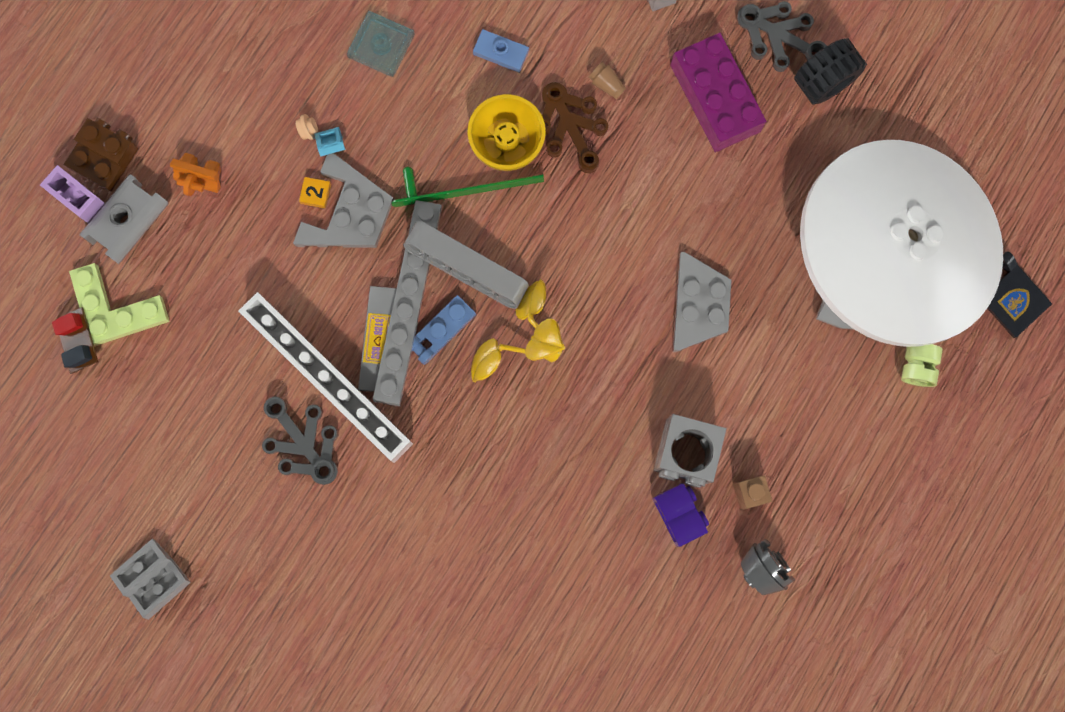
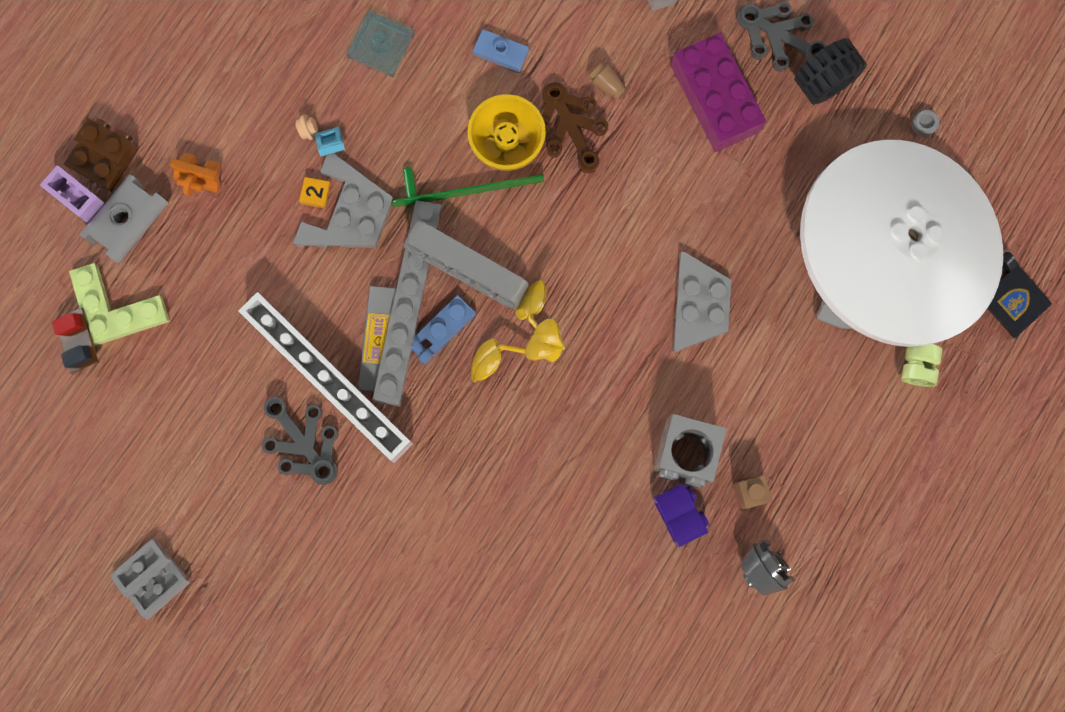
(925, 123): none -> light grey tile

